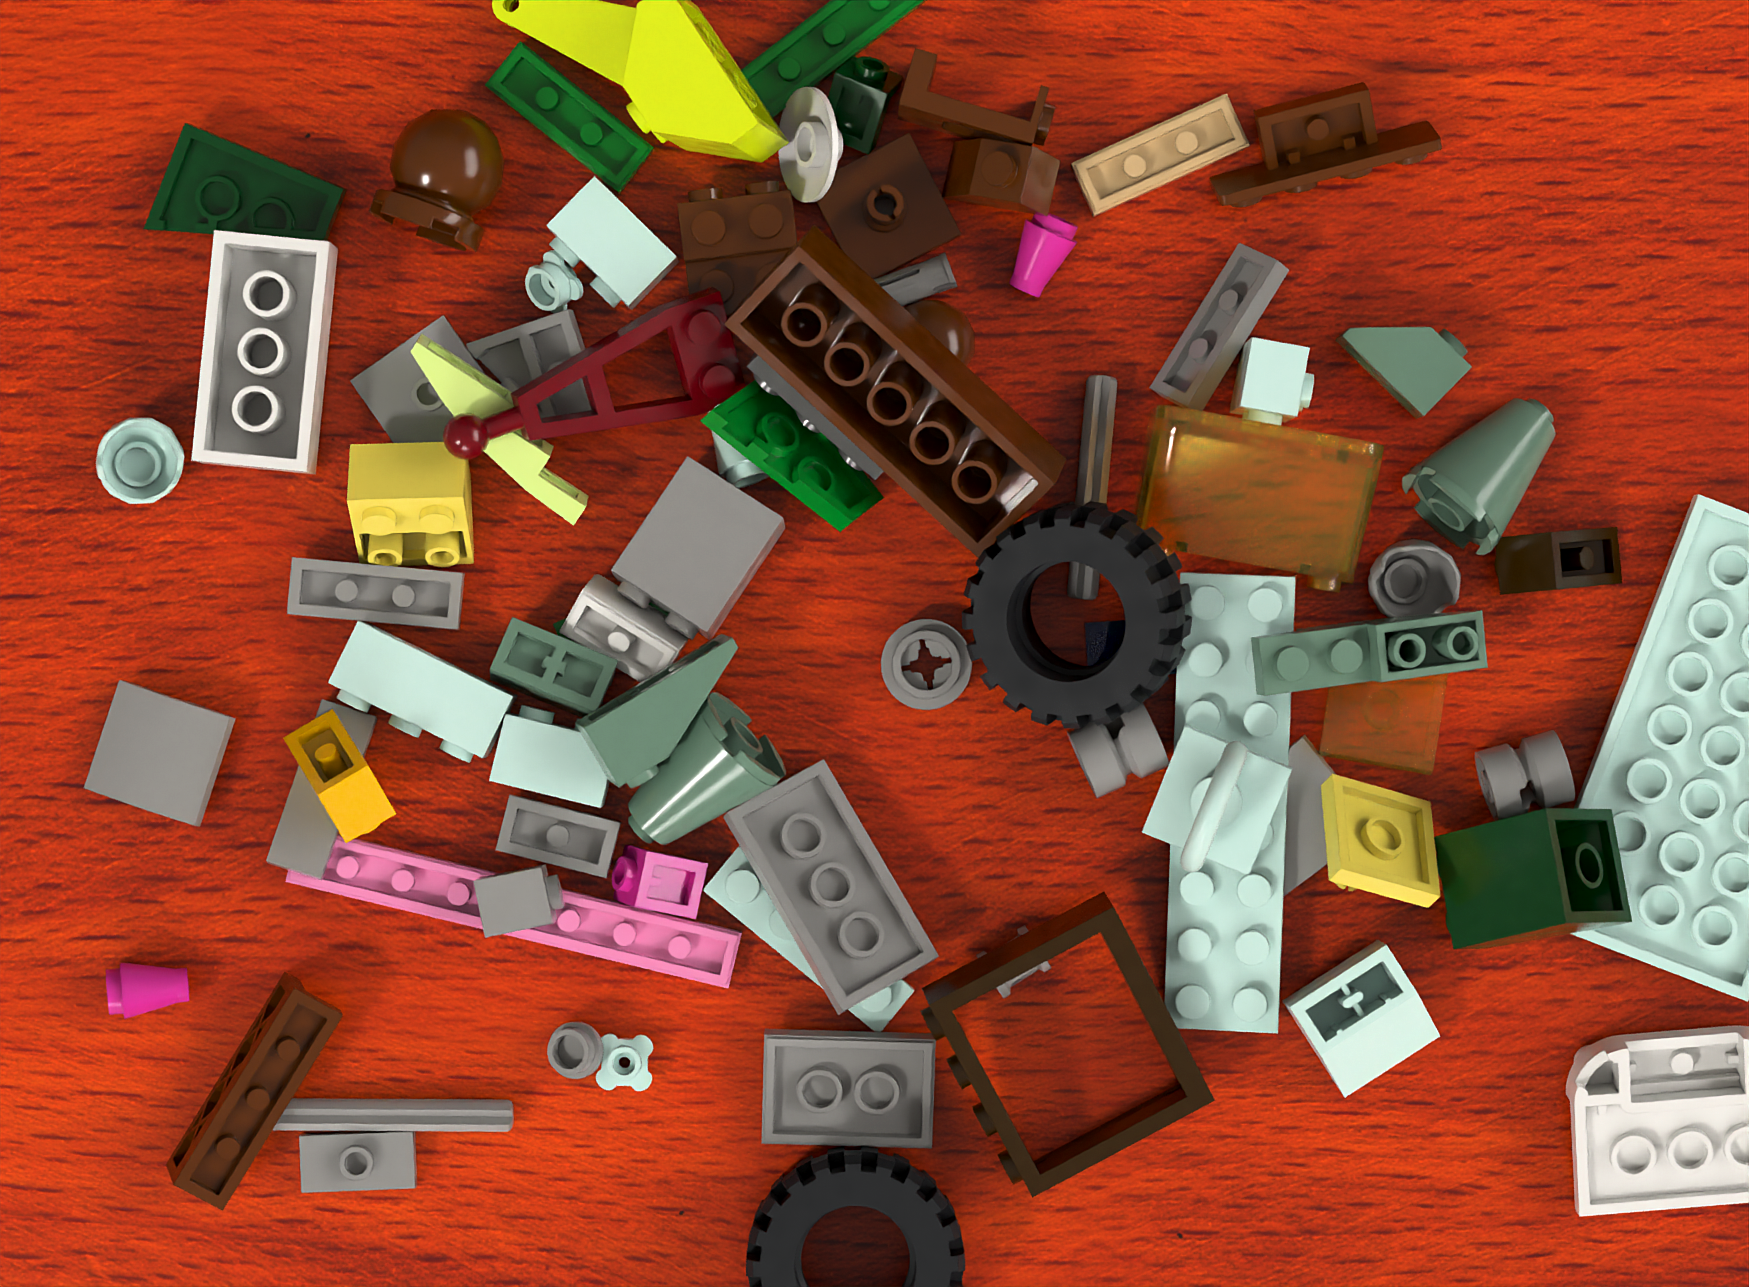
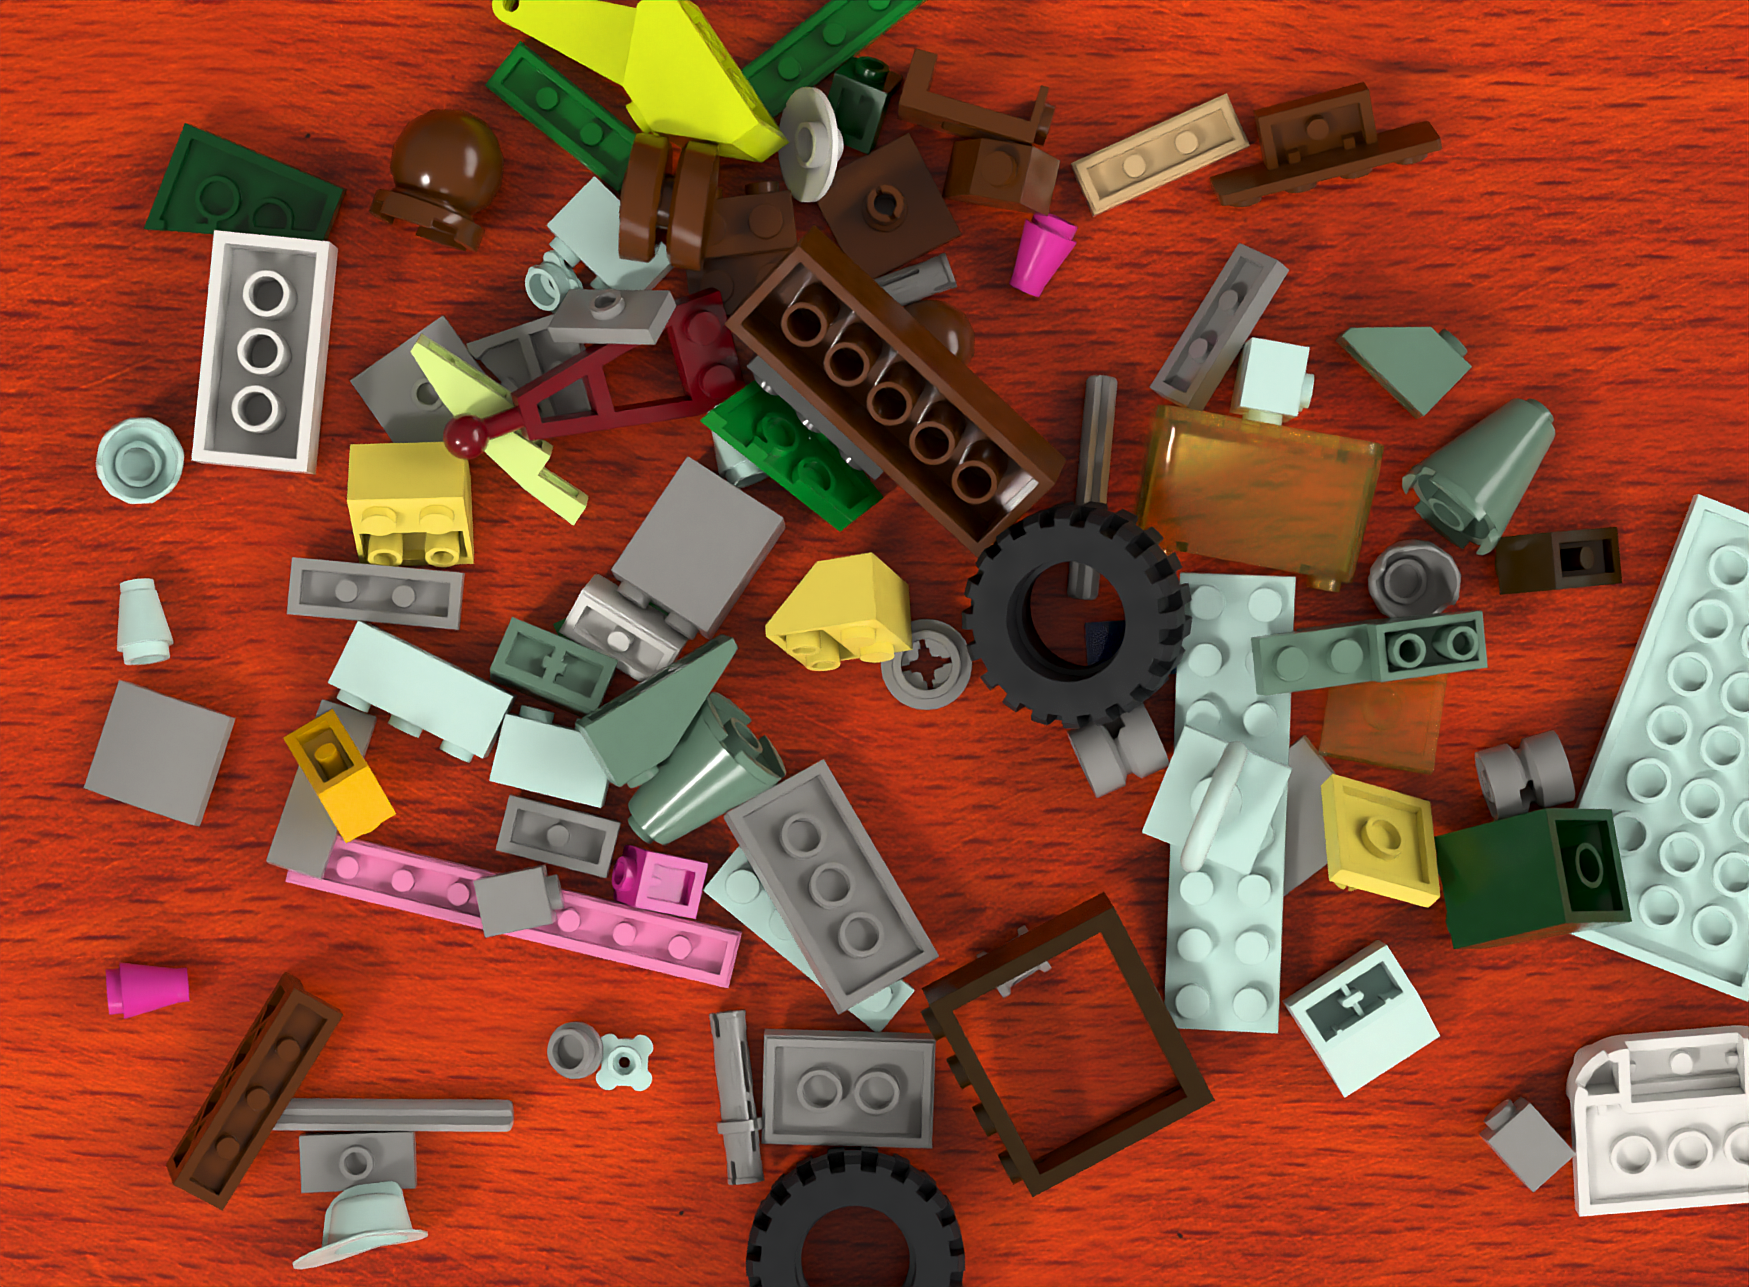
(142, 624): none -> light aqua cone
(362, 1221): none -> light aqua piece
(612, 316): none -> light grey plate
(661, 200): none -> reddish brown wheel
(735, 1086): none -> light grey pin
(844, 613): none -> light yellow slope
(1525, 1142): none -> light grey brick

